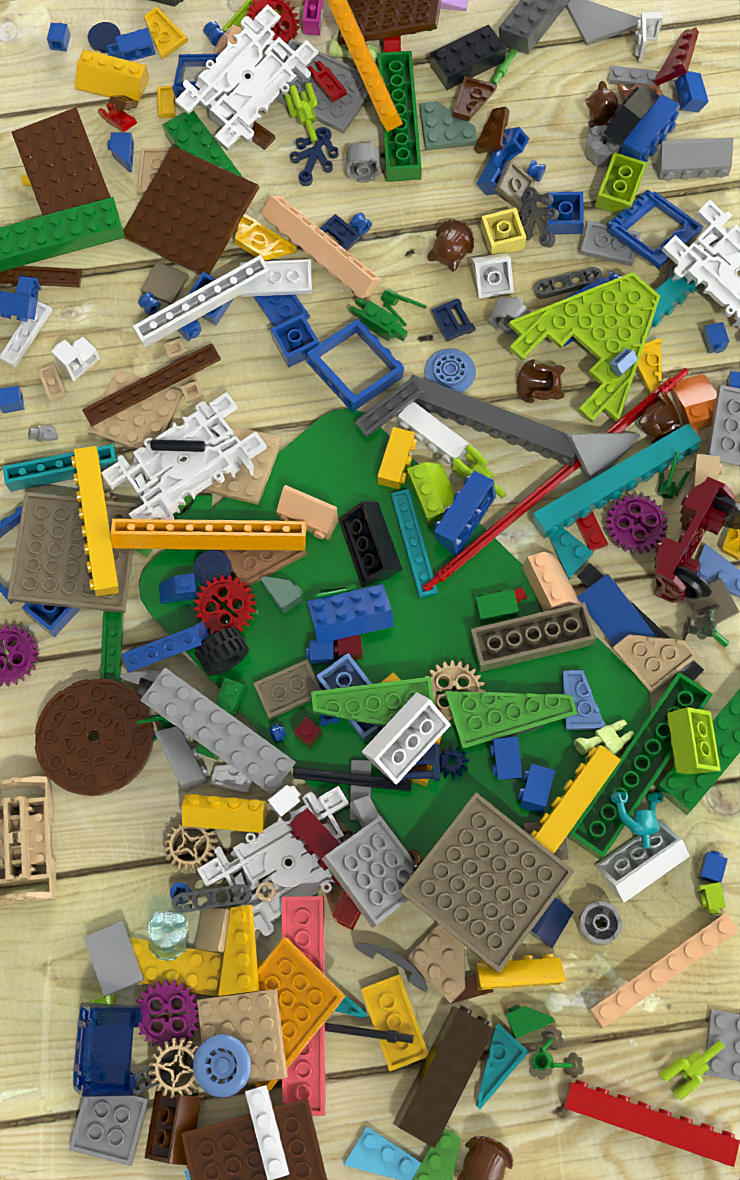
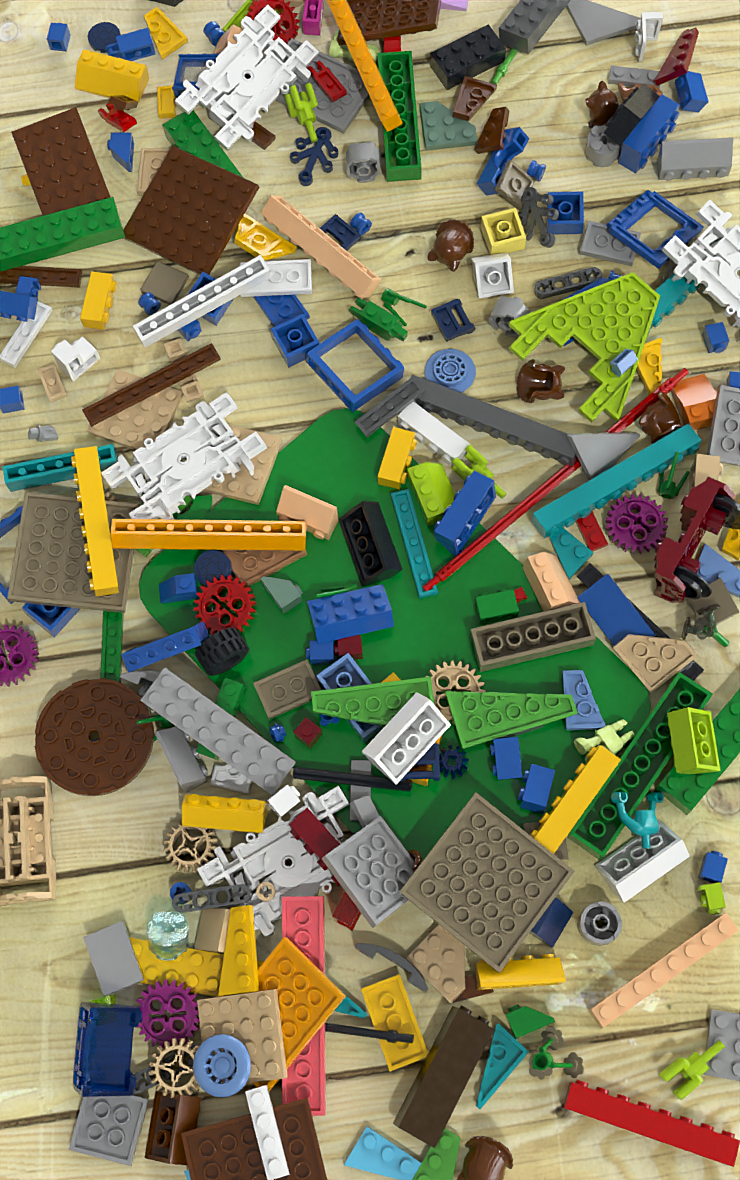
(98, 300): none -> yellow brick
(178, 445): black axle -> none
(620, 183): lime slope -> none

